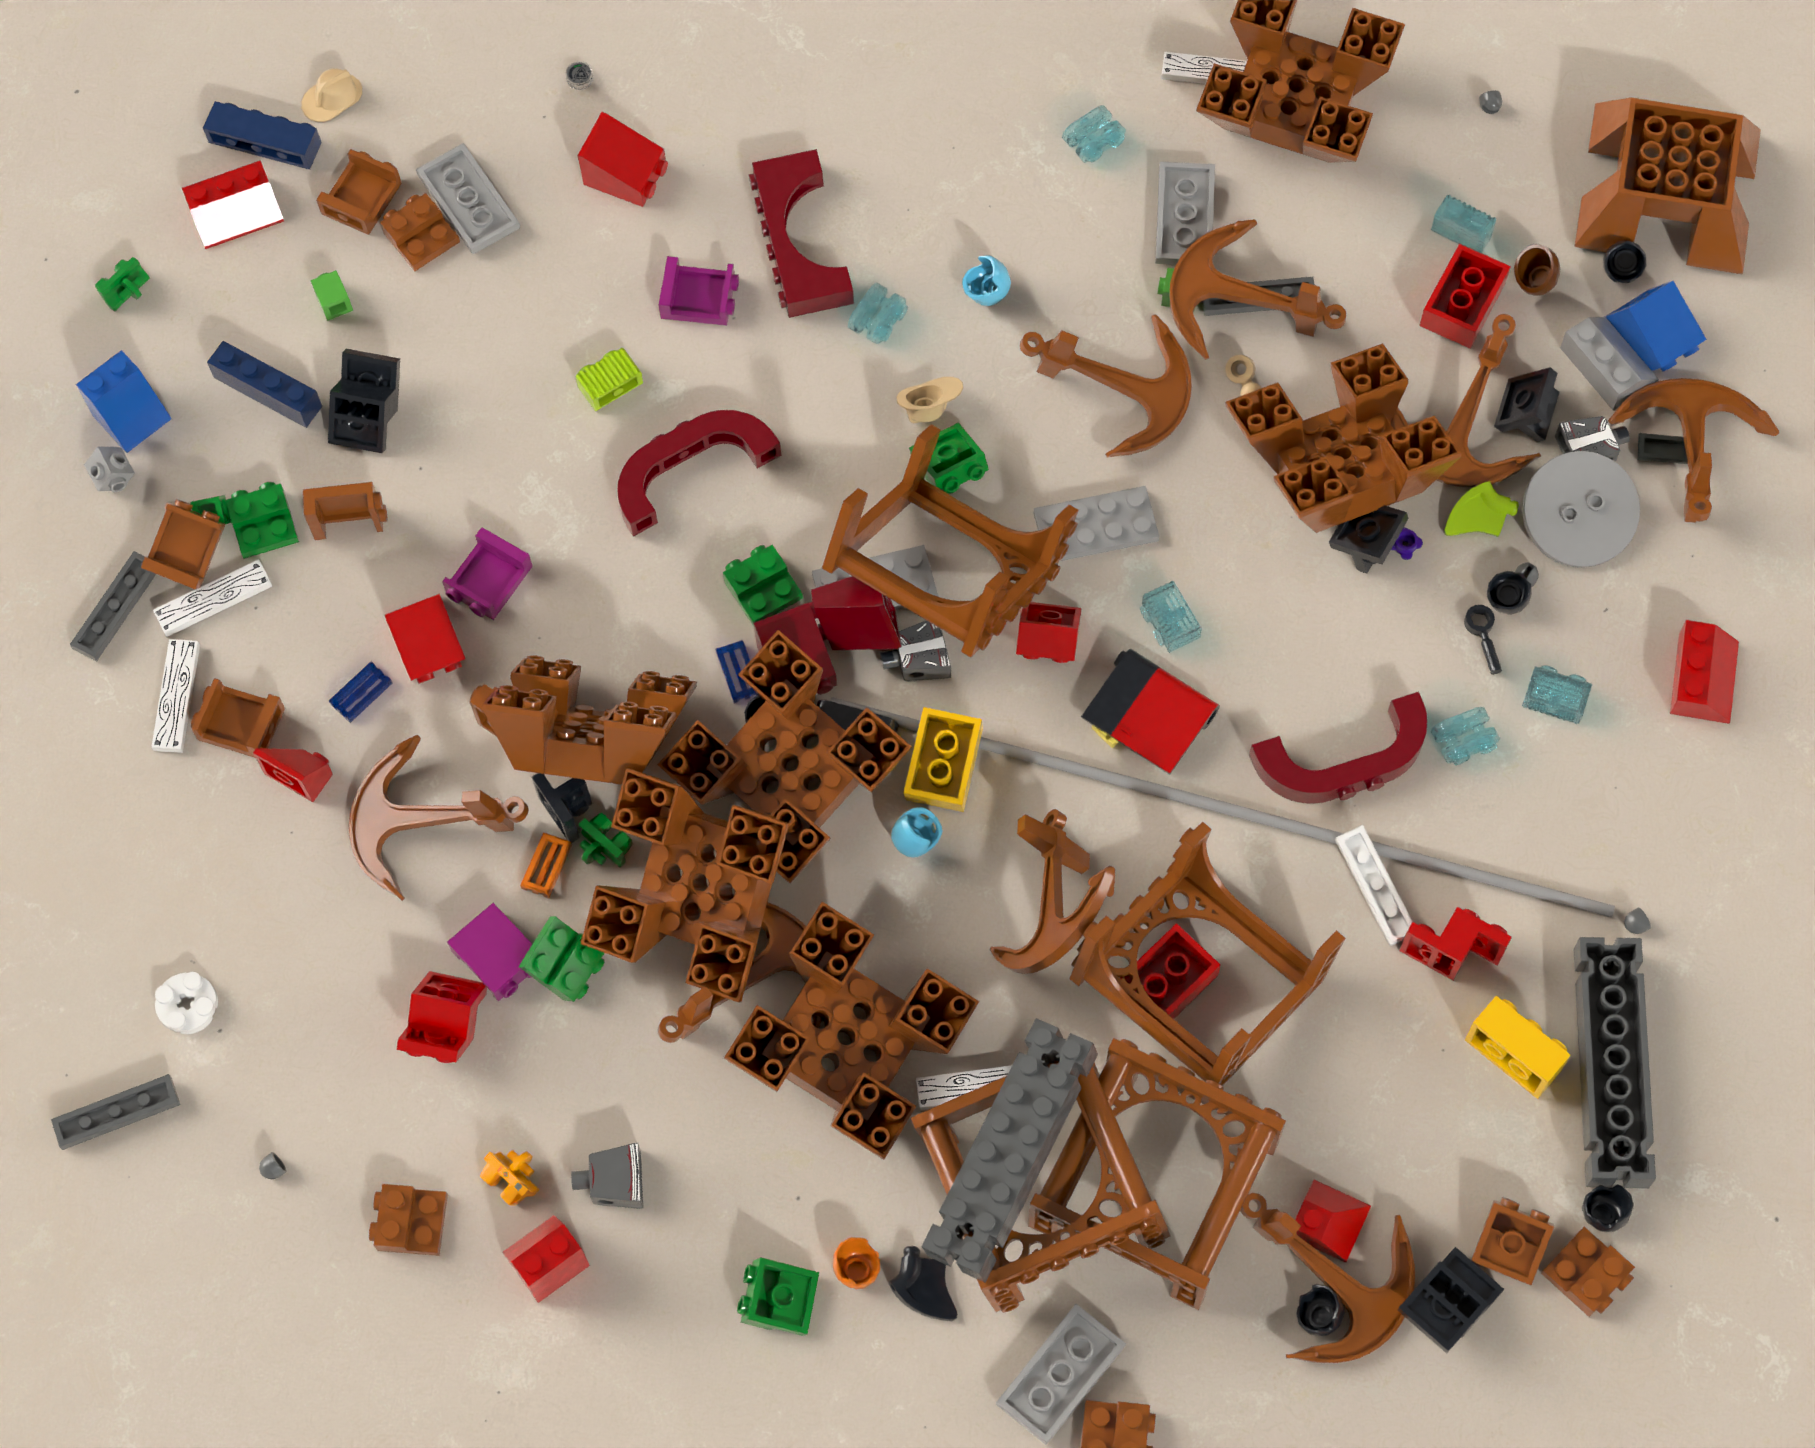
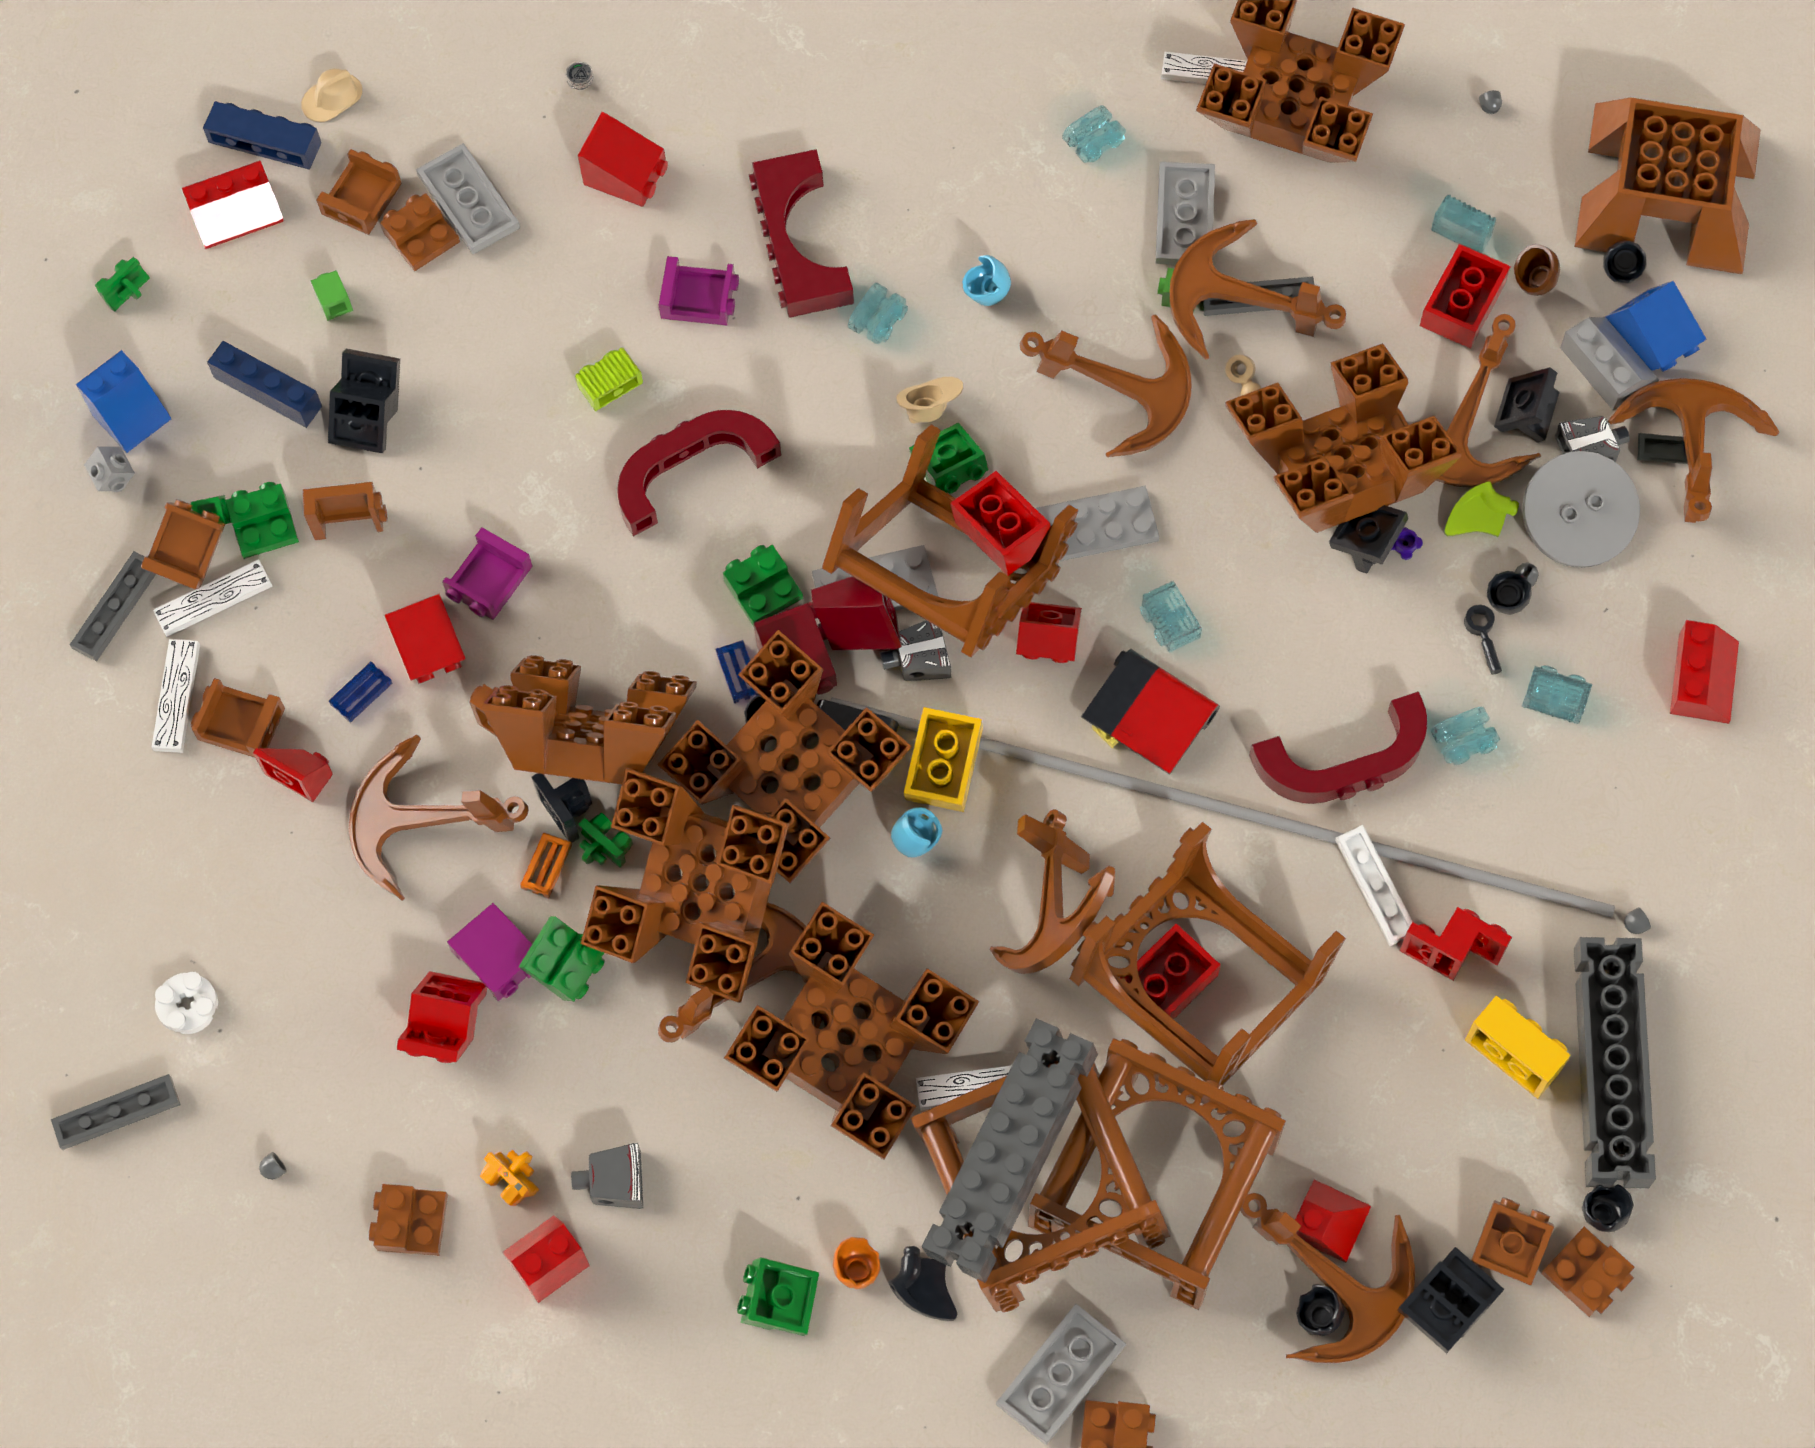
(1000, 522): none -> red slope

